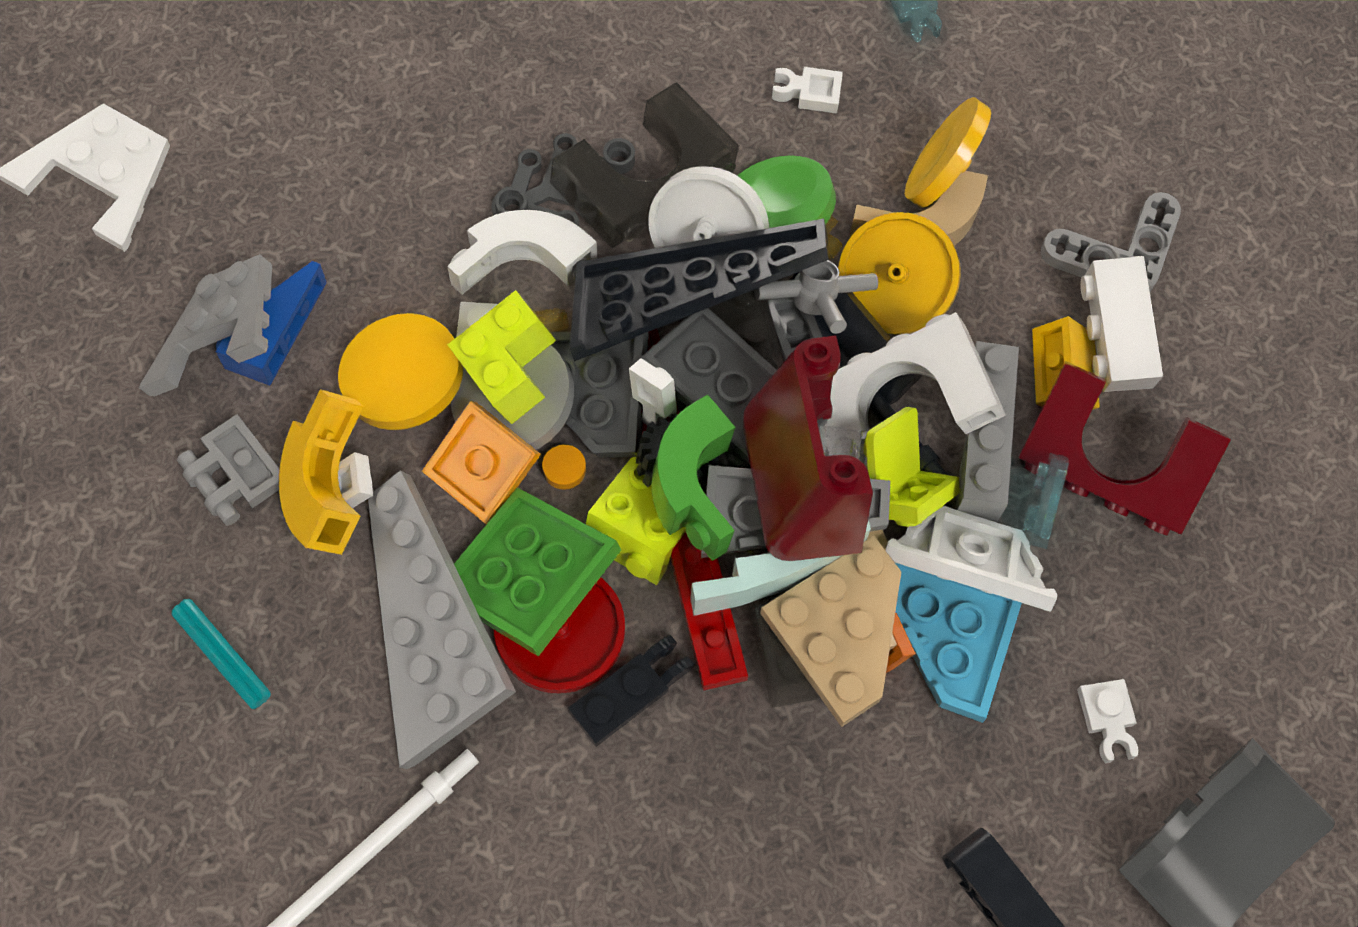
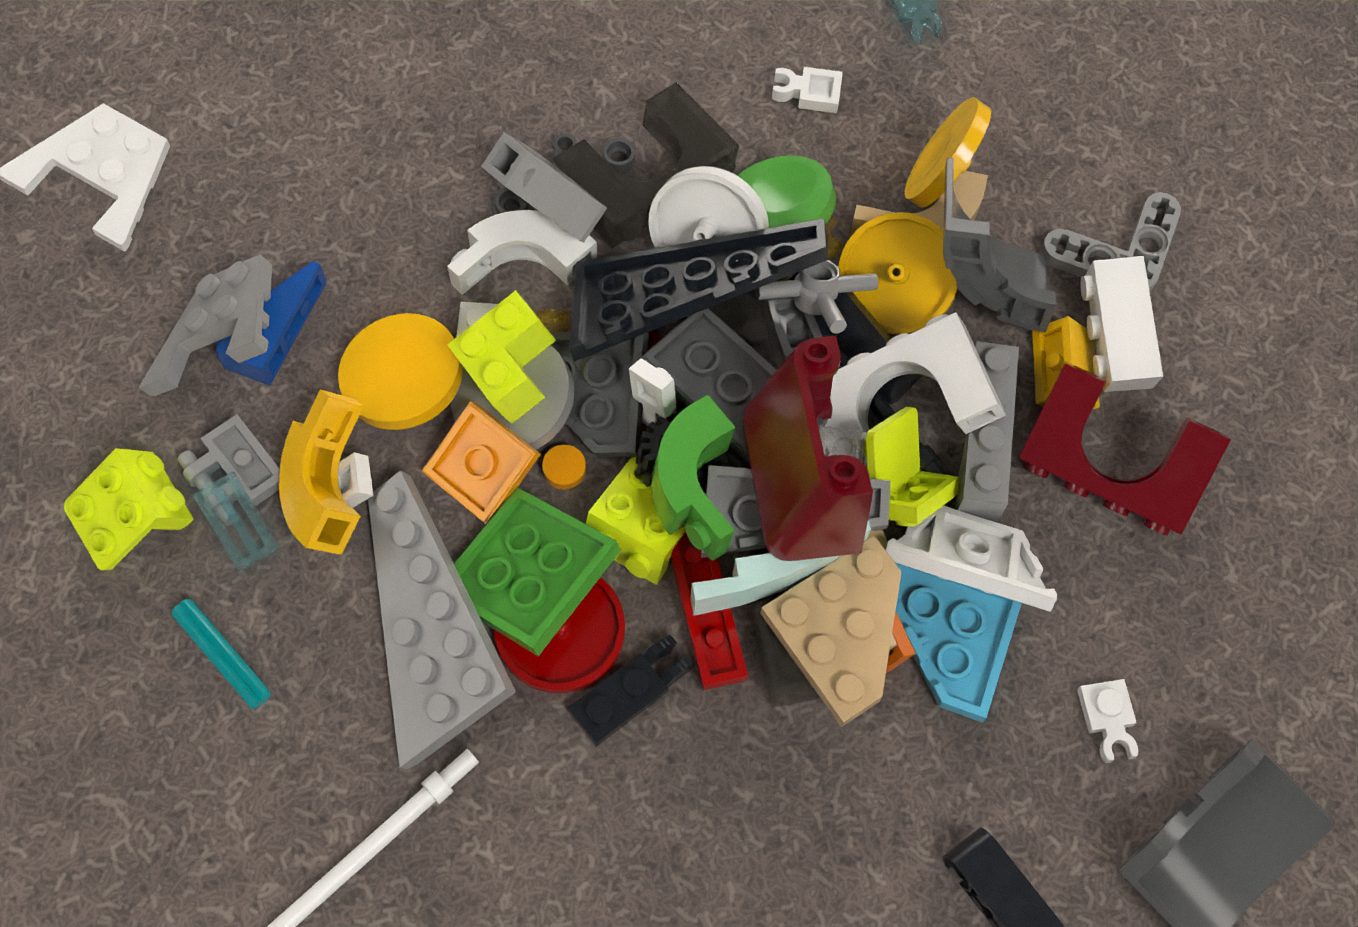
(123, 504): none -> neon yellow bracket
(237, 558): none -> clear light blue tile
(544, 186): none -> light grey slope
(994, 272): none -> dark grey panel
(1050, 482): clear light blue plate -> none

